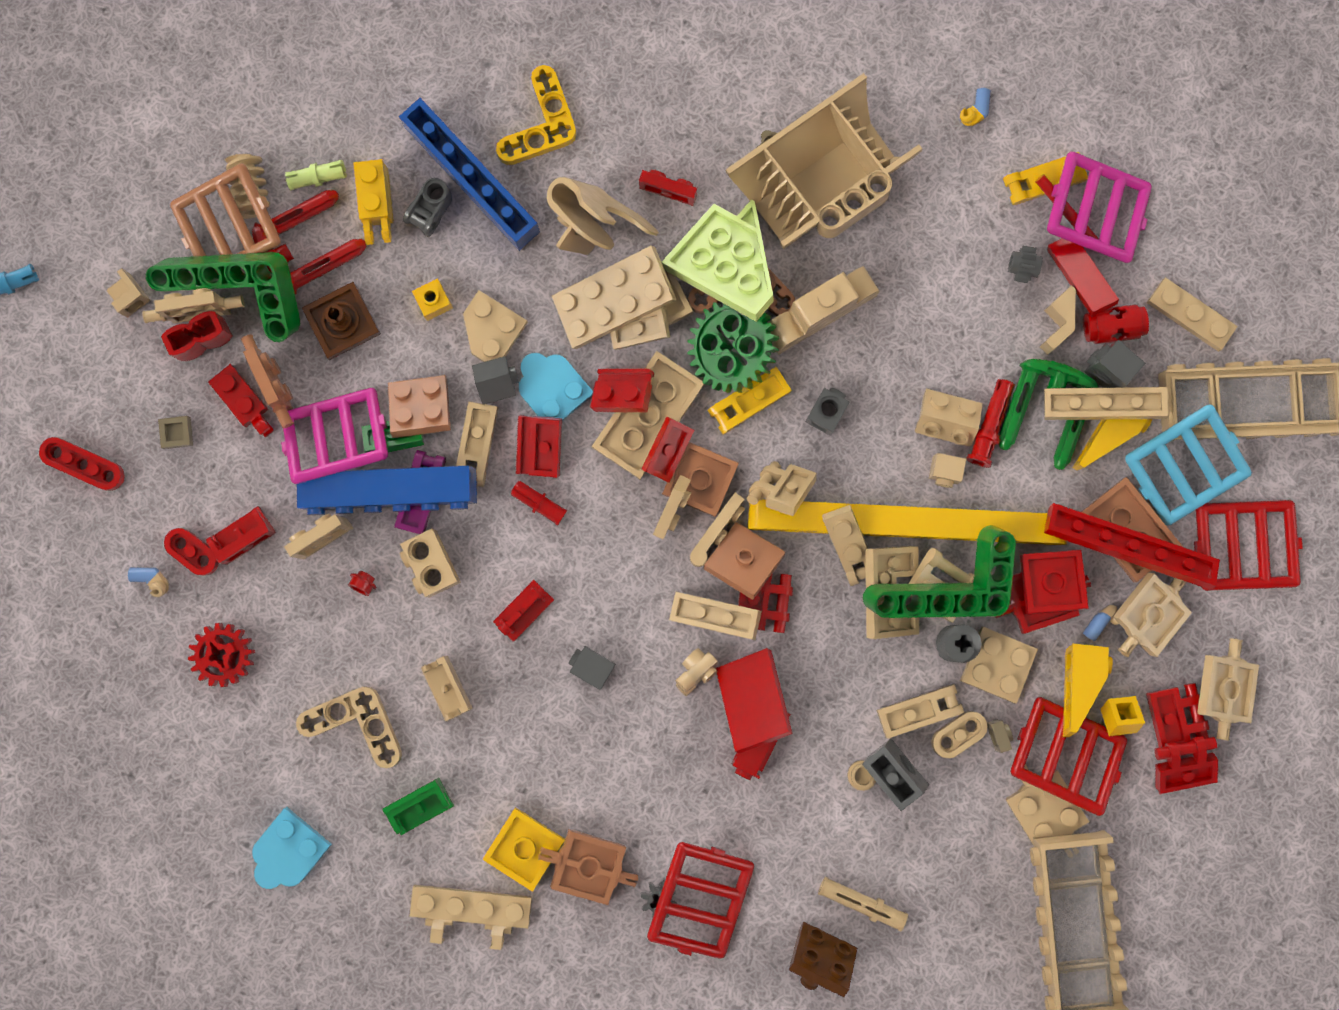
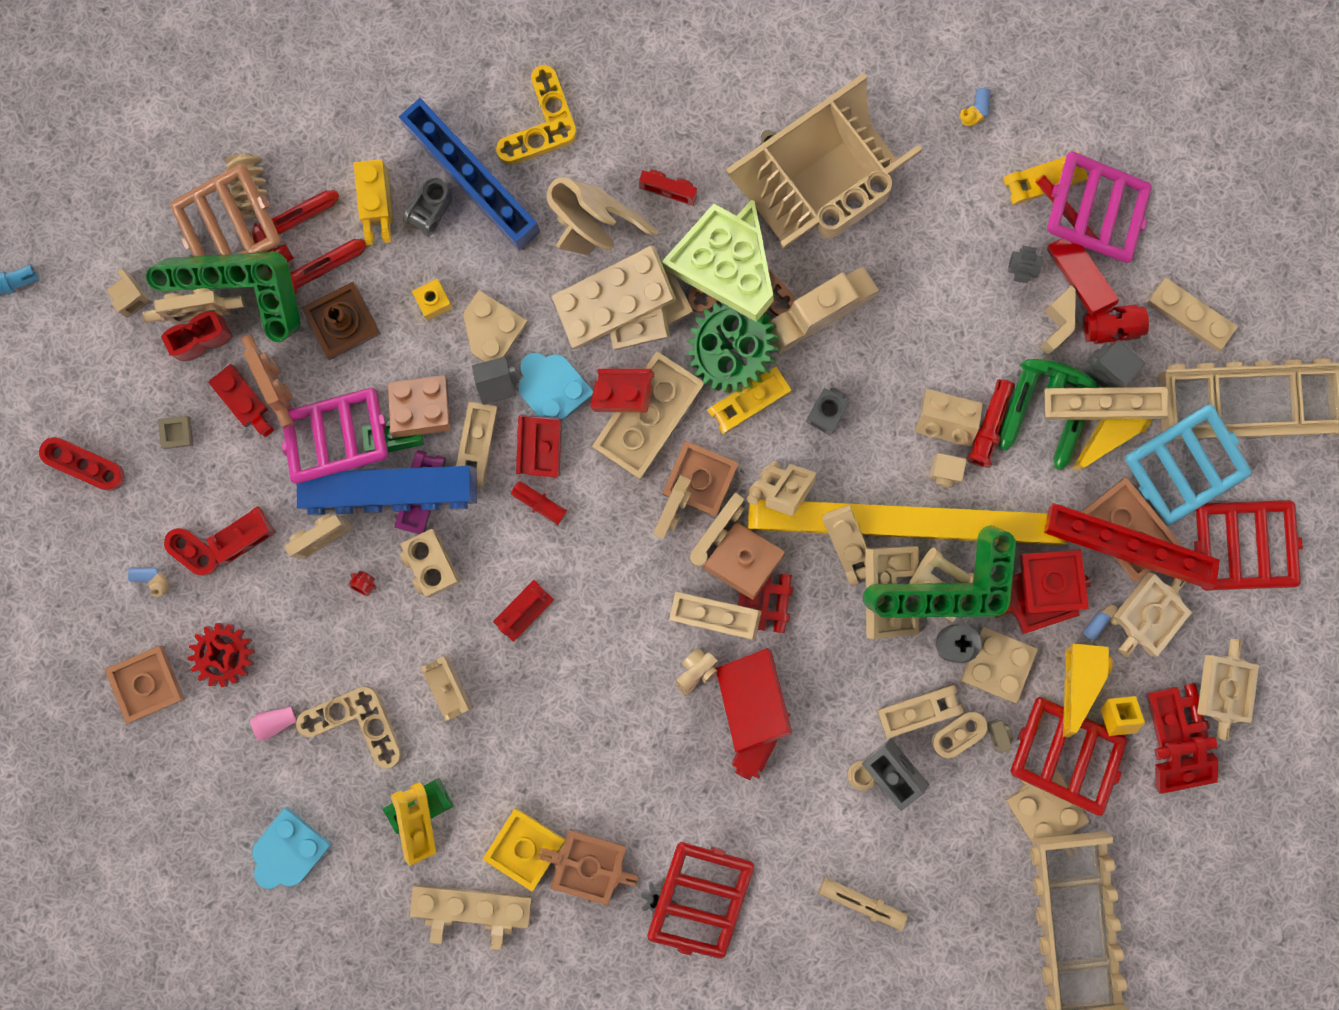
(144, 684): none -> nougat plate
(272, 722): none -> bright pink cone
(316, 174): yellowish green pin -> none
(414, 824): none -> yellow plate
(591, 667): dark grey brick -> none
(667, 449): red plate -> none
(823, 960): reddish brown plate -> none

